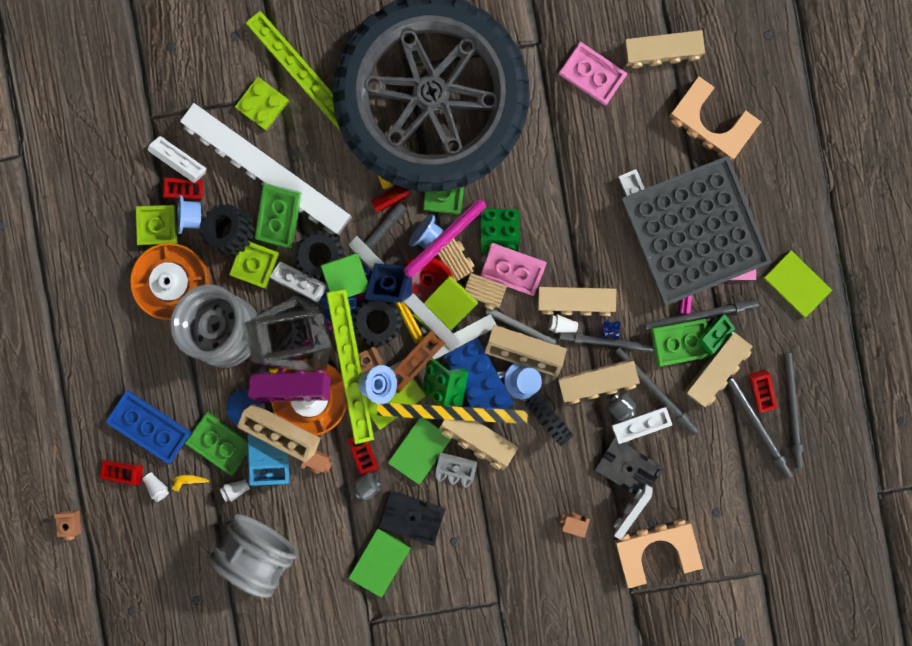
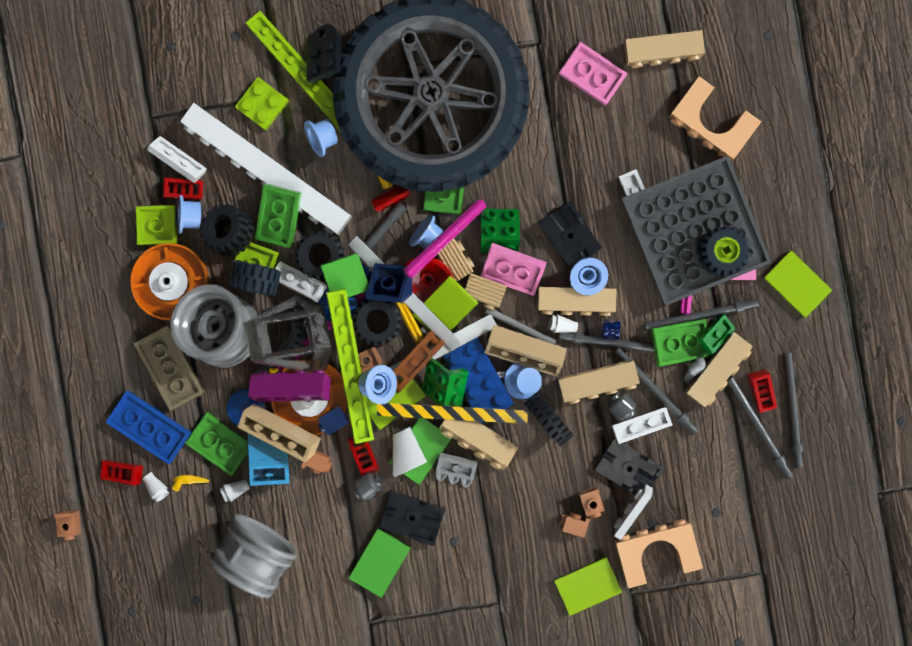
(169, 368): none -> dark tan plate
(254, 278): none -> black wheel
(320, 135): none -> light blue piece
(323, 53): none -> black plate
(333, 421): none -> dark blue brick
(406, 452): none -> white slope
(567, 221): none -> black piece
(588, 276): none -> light blue piece
(588, 496): none -> nougat brick
(588, 586): none -> lime tile
(694, 369): none -> light grey arm
(724, 251): none -> black wheel

